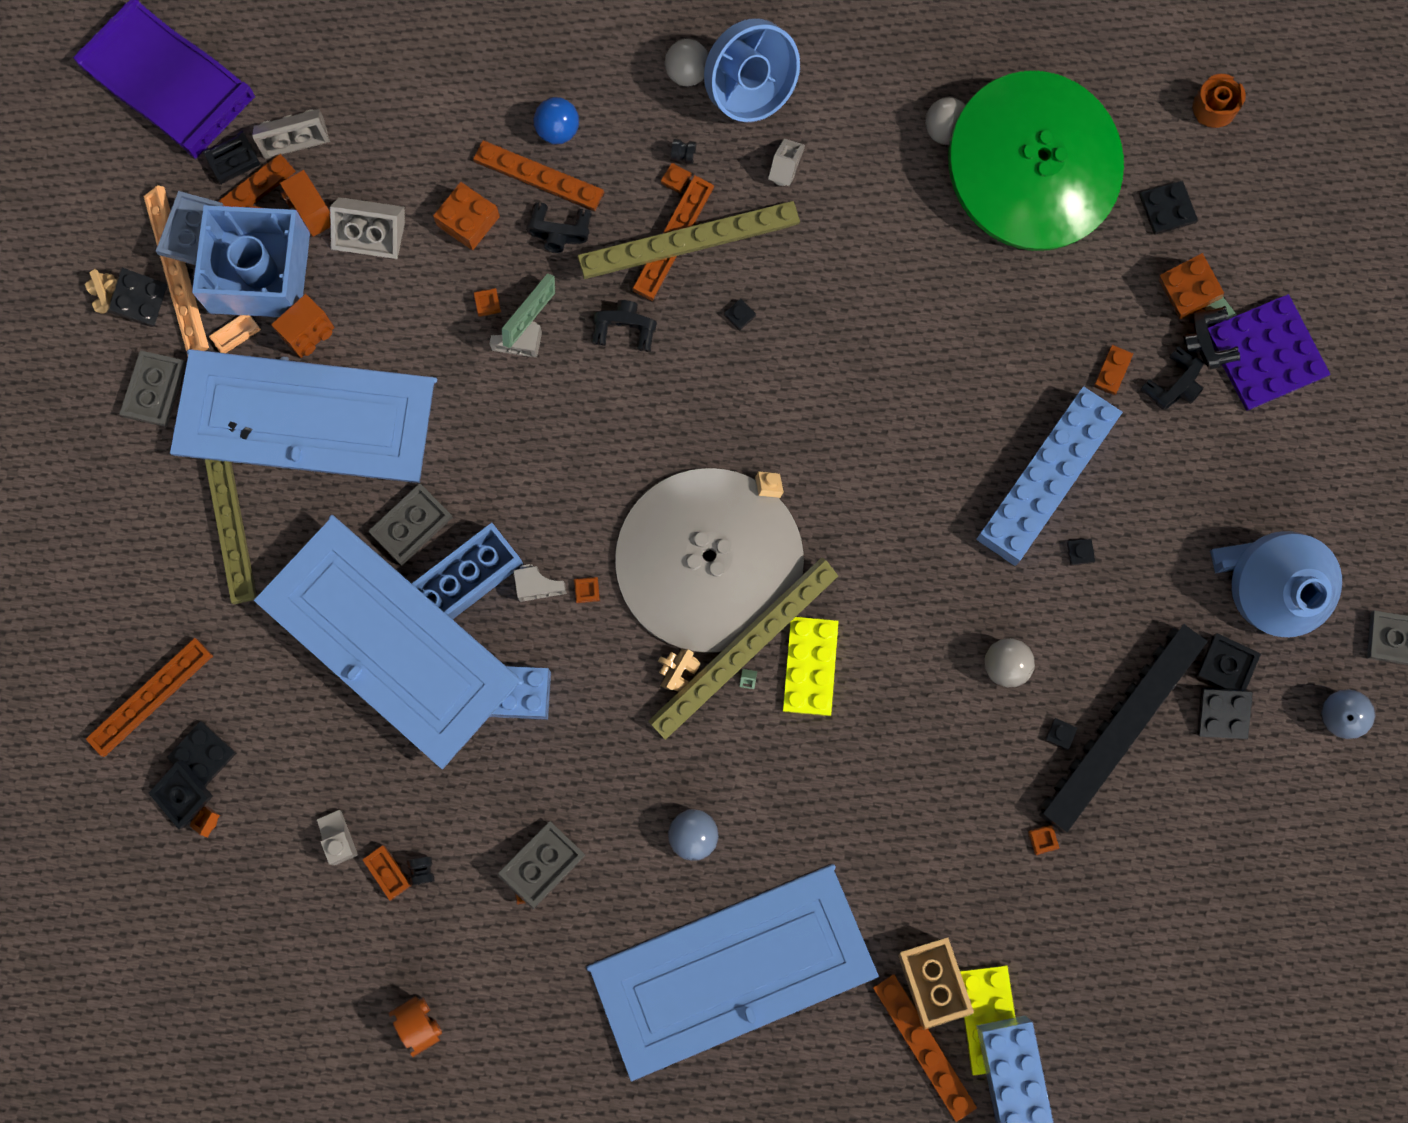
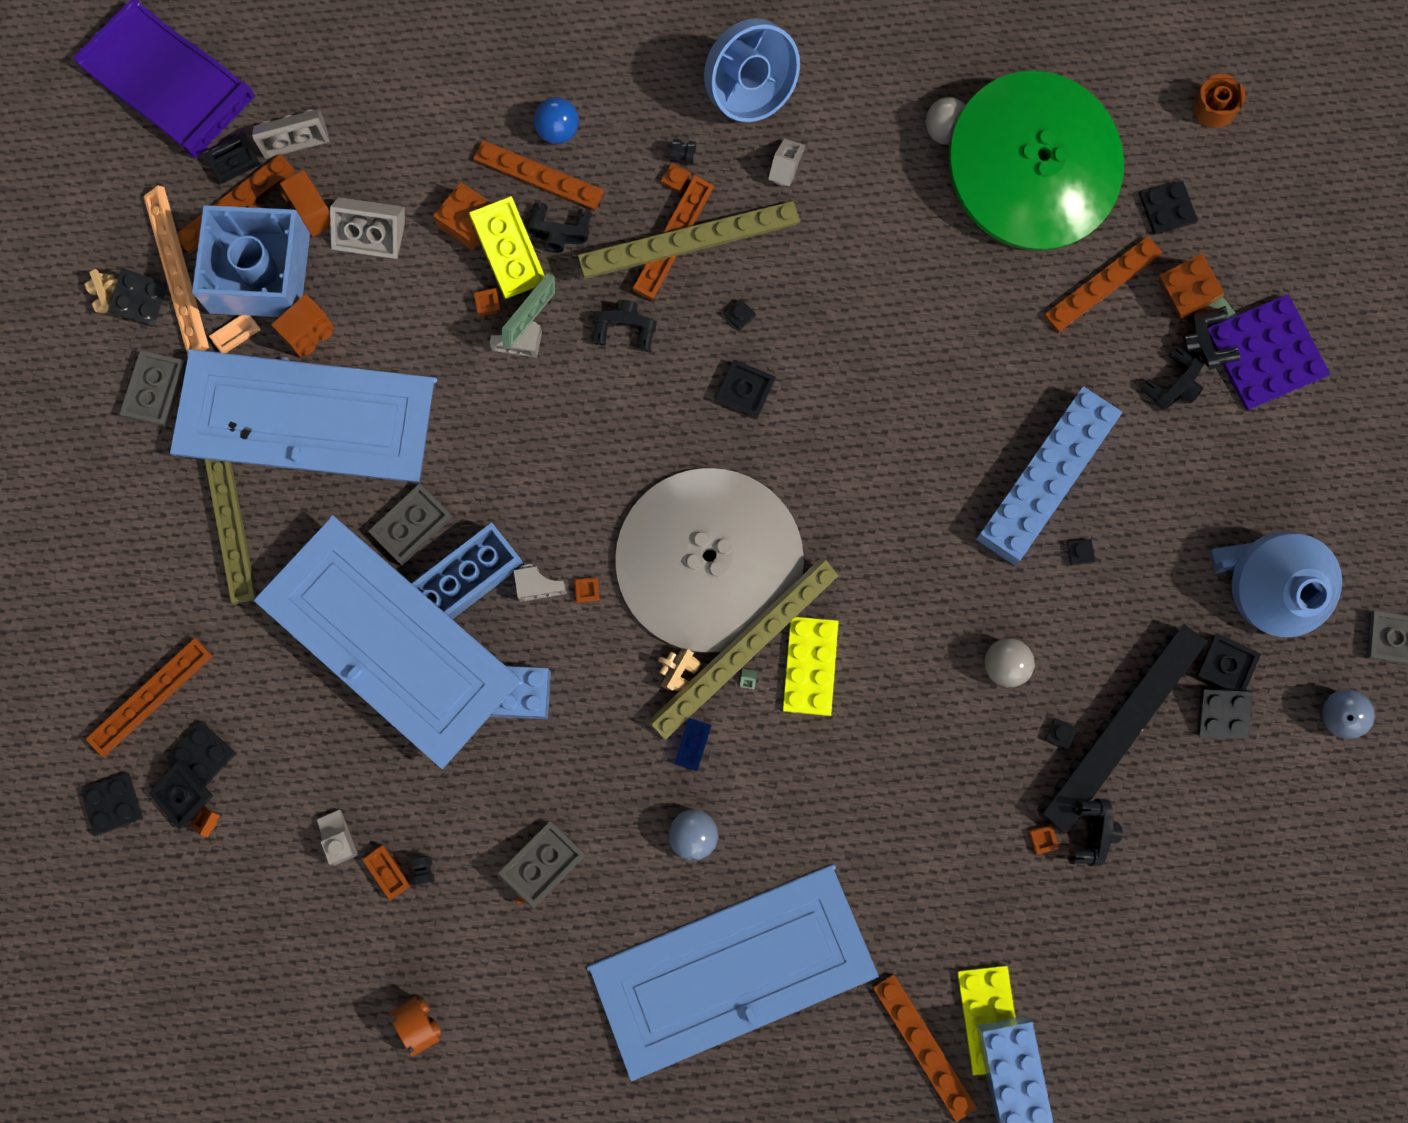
(111, 804): none -> black plate
(183, 228): sand blue plate -> none
(507, 247): none -> neon yellow plate
(686, 62): light grey piece -> none
(693, 744): none -> clear blue plate
(745, 389): none -> black plate
(769, 484): tan plate -> none
(935, 983): tan brick -> none
(1101, 834): none -> black connector
(1103, 284): none -> dark orange plate
(1113, 370): dark orange plate -> none

